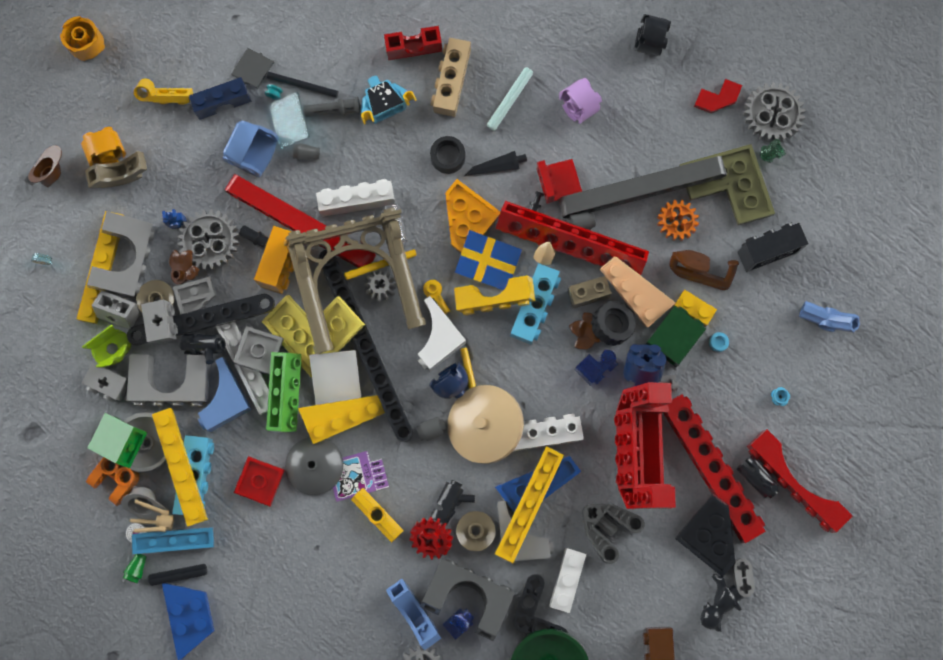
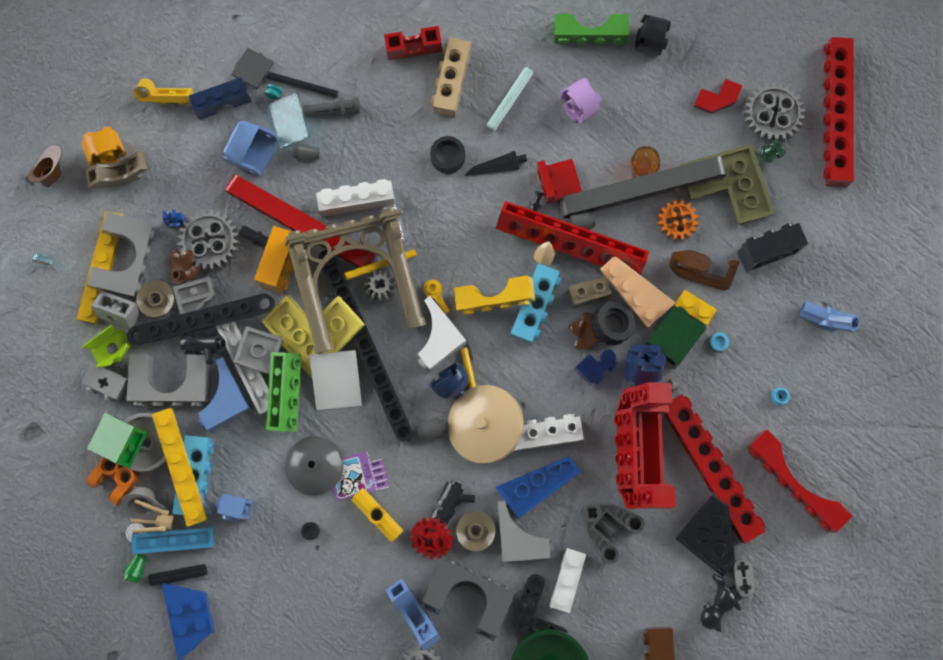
(82, 38): light orange brick -> none
(153, 314): light grey brick -> none
(234, 507): none -> medium blue brick
(259, 481): red plate -> none
(310, 537): none -> black bush
(335, 417): yellow wing -> none
(384, 100): torso -> none
(459, 622): clear blue brick -> none
(466, 213): light orange plate -> none
(488, 260): blue sticker -> none
(529, 505): yellow plate -> none
(568, 30): none -> bright green arch
(643, 164): none -> clear orange helmet
(759, 478): black piece -> none
(844, 50): none -> red brick

